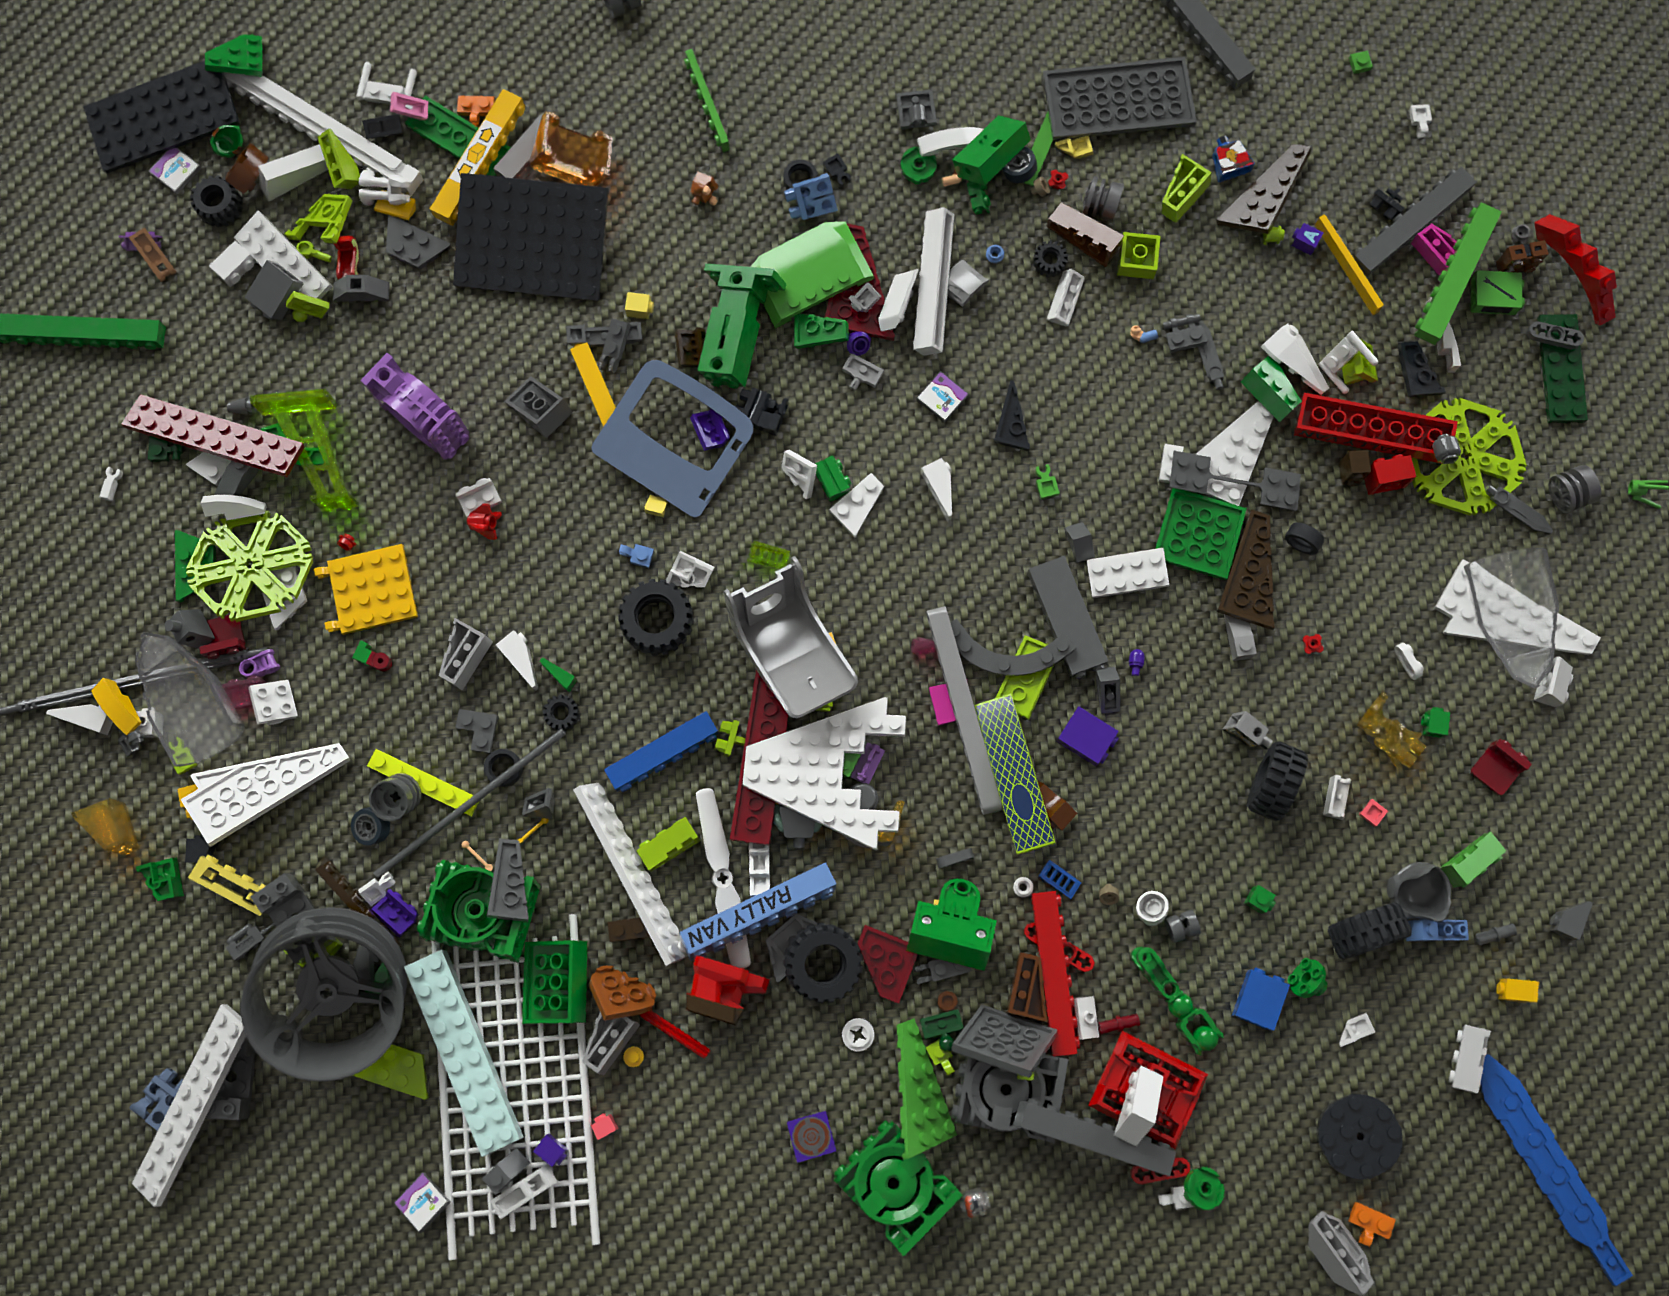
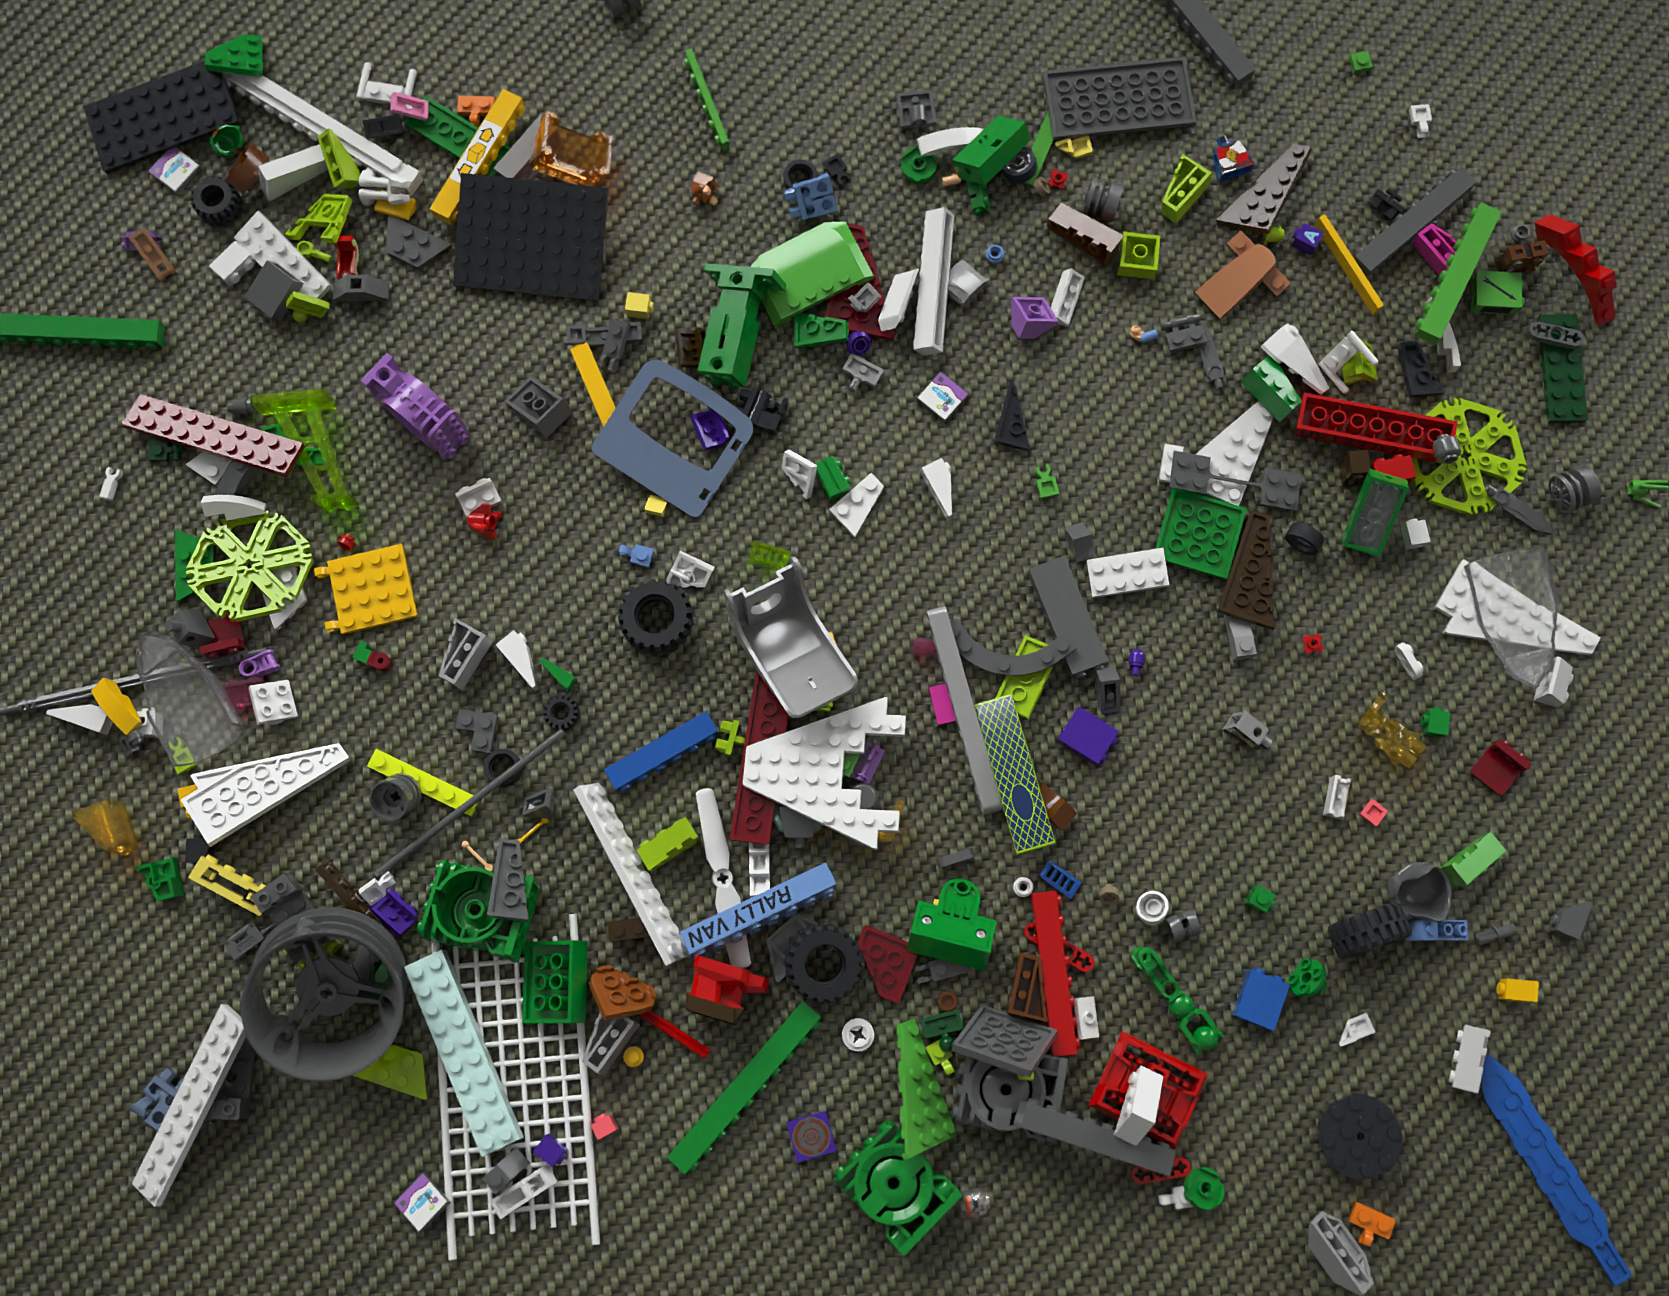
(369, 828): wheel -> none
(744, 1087): none -> green brick
(1031, 316): none -> medium lavender slope
(1054, 249): black tyre -> none
(1118, 1023): dark red pin -> none
(1242, 276): none -> nougat slope
(1277, 781): black tyre -> none
(1374, 512): none -> brick
(1415, 534): none -> white brick

